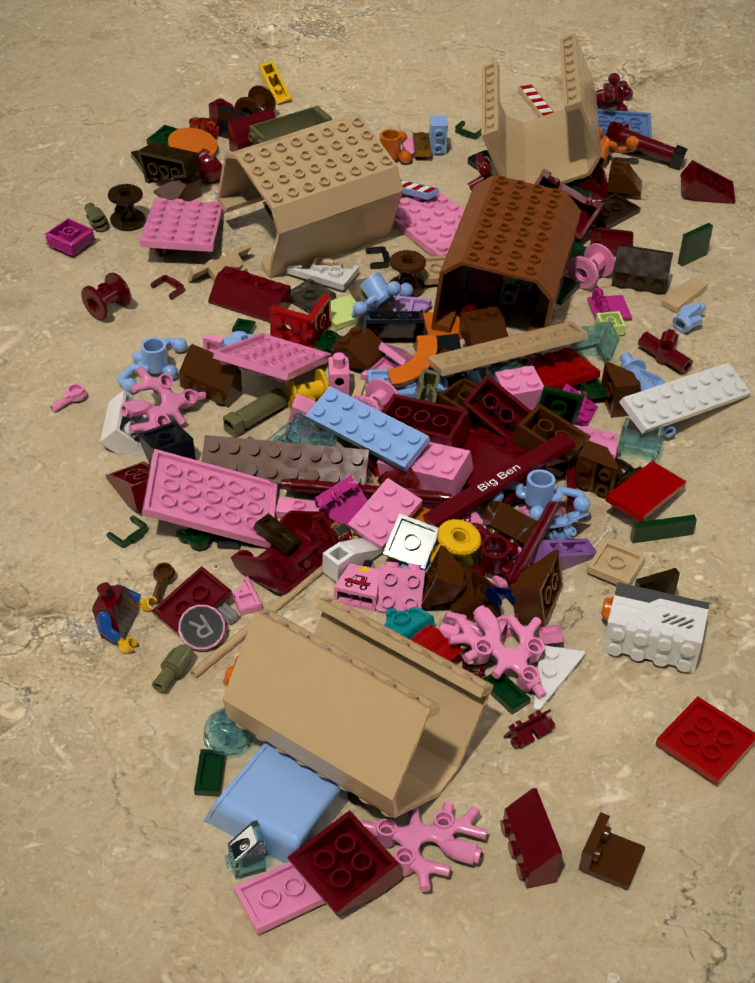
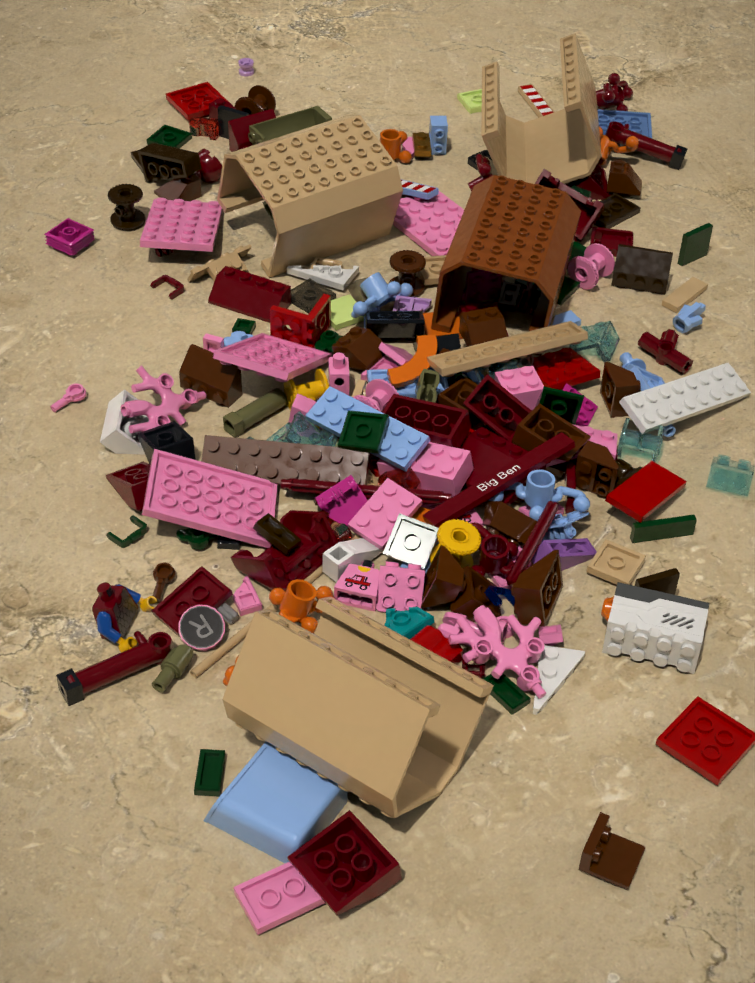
(96, 217): olive arm -> none
(112, 290): dark red hose -> none
(150, 652): none -> dark red piece
(153, 359): light blue wheel -> none
(193, 140): orange tile -> none
(194, 100): none -> red plate
(224, 735): clear light blue cylinder -> none
(246, 67): none -> lavender wheel
(247, 852): clear light blue slope -> none
(273, 81): yellow slope -> none
(286, 504): bright pink plate -> none
(299, 602): none -> orange wheel
(363, 431): none -> dark green tile
(385, 254): black piece -> none
(440, 832): bright pink plant -> none
(459, 130): dark green piece -> none
(471, 100): none -> yellowish green tile
(521, 732): dark red hinge -> none
(532, 840): dark red slope -> none
(565, 317): none -> light blue tile
(592, 389): dark green tile -> none
(613, 303): dark pink hinge -> none
(615, 318): yellowish green piece -> none
(706, 185): dark red slope -> none
(730, 475): none -> clear light blue bracket

